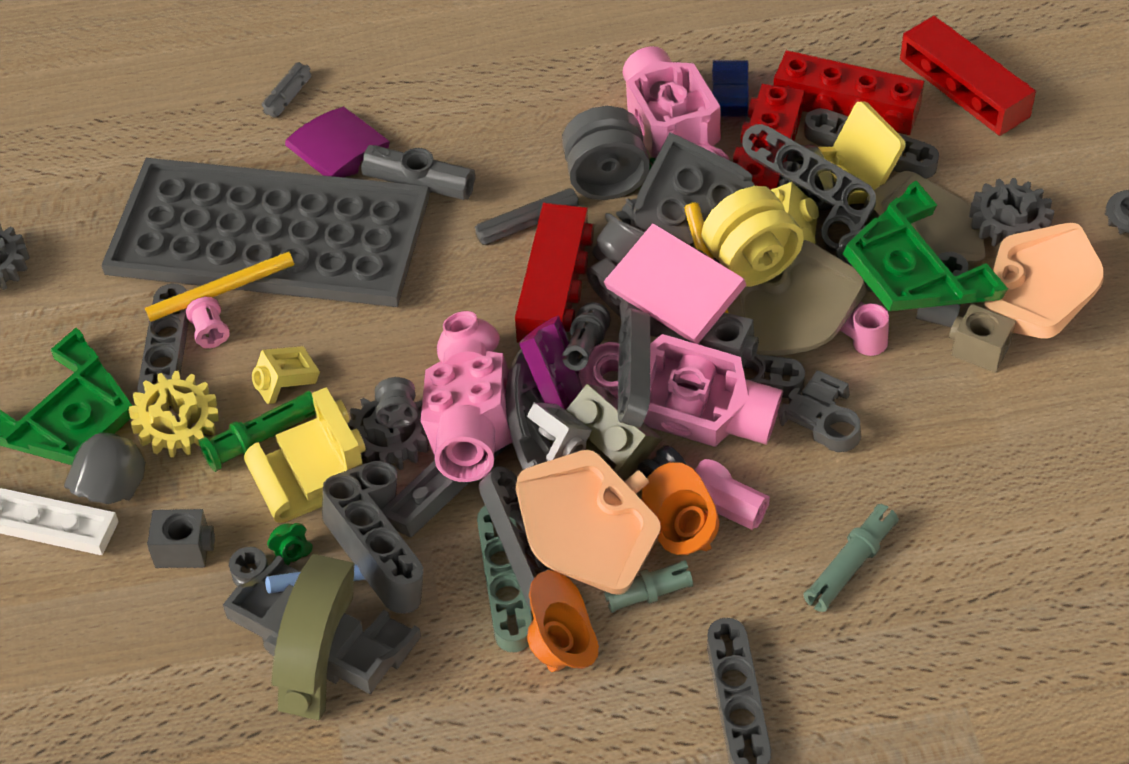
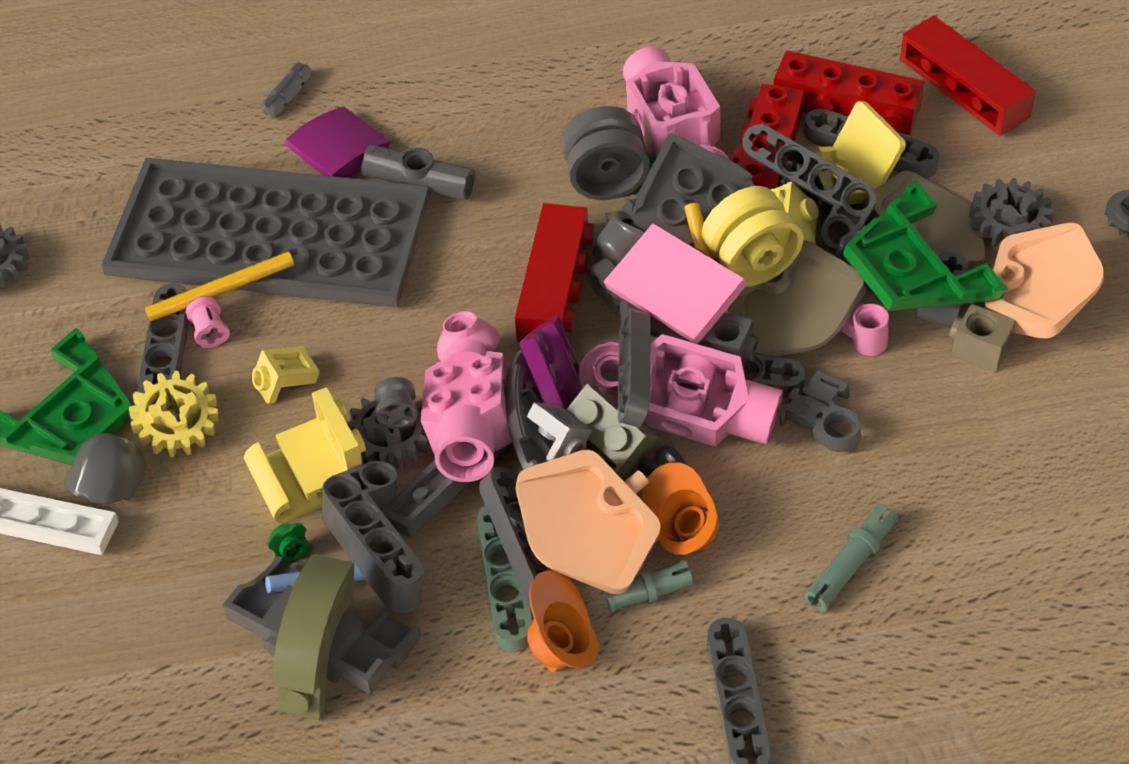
(165, 534): dark grey brick -> none
(242, 558): dark grey bush -> none
(243, 435): green pin -> none
(521, 218): dark grey axle -> none
(586, 335): dark grey pin -> none
(731, 87): clear blue axle -> none
(731, 497): bright pink piece -> none

